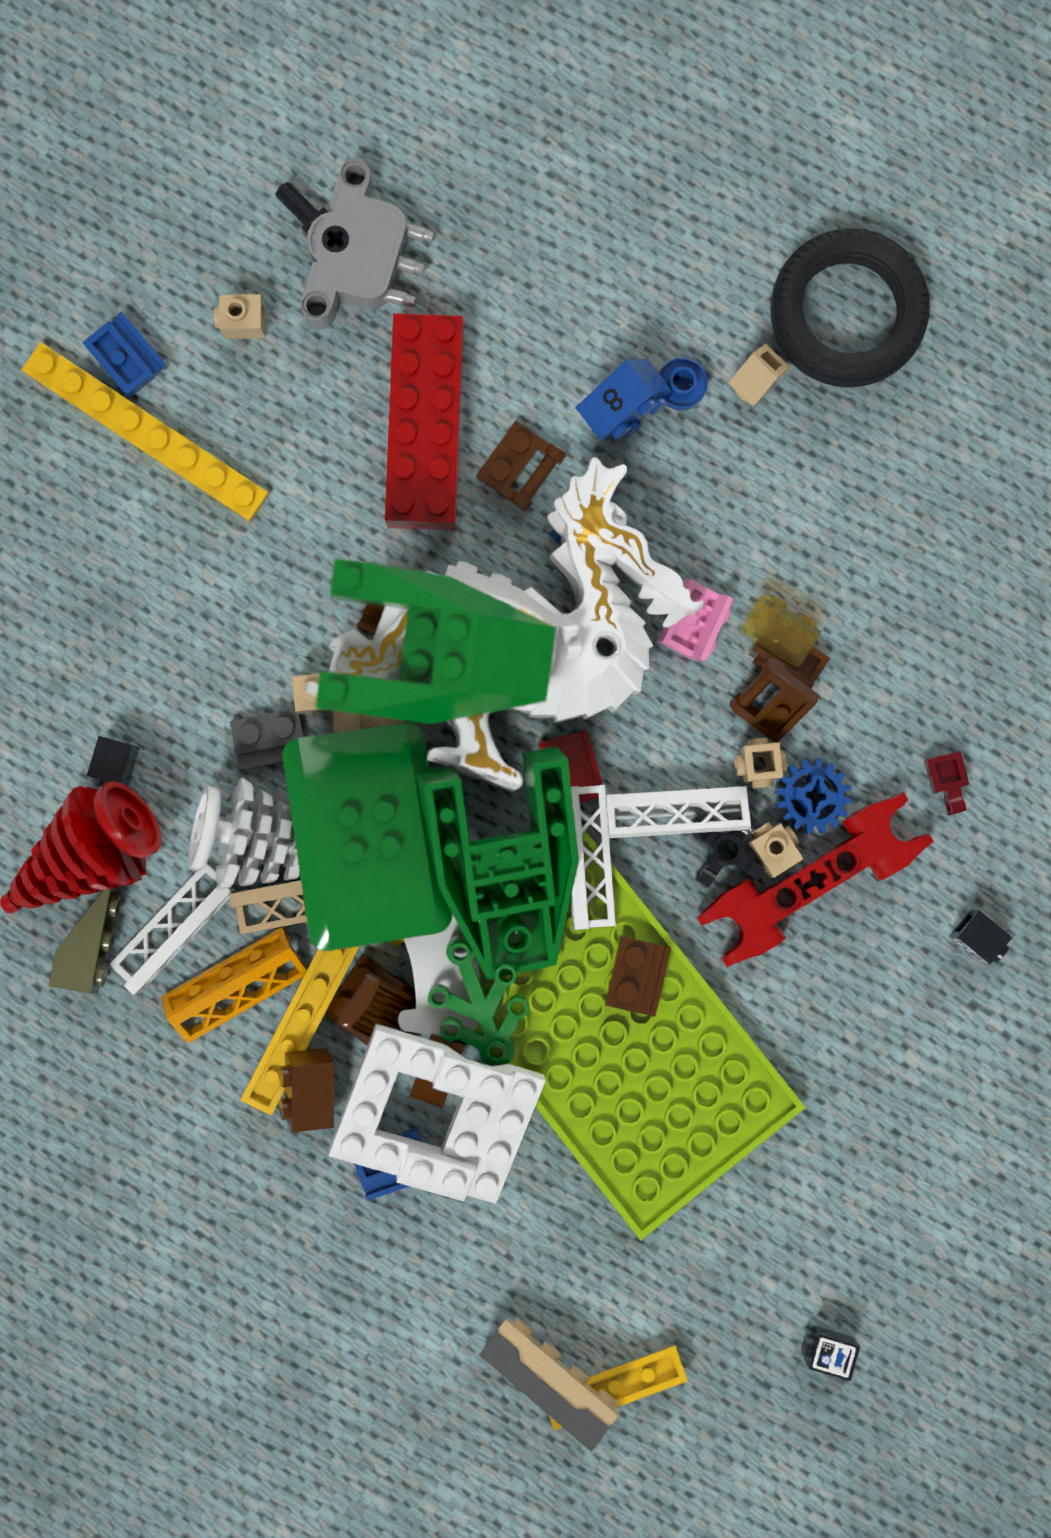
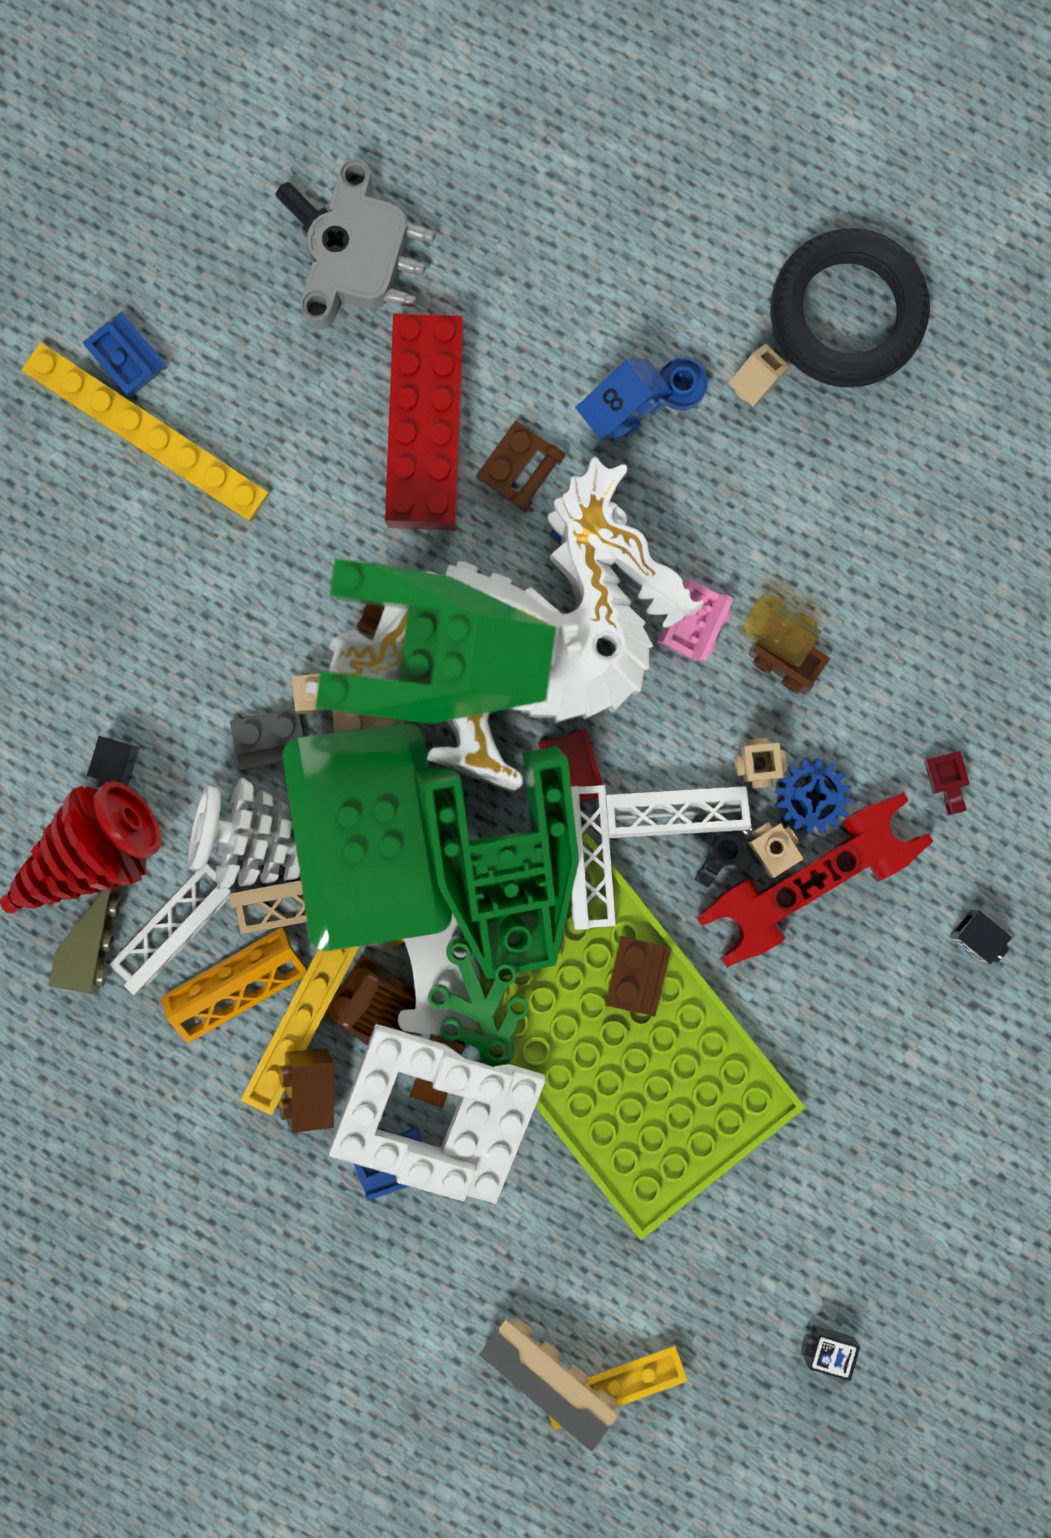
(241, 316): tan brick -> none
(782, 709): reddish brown plate -> none

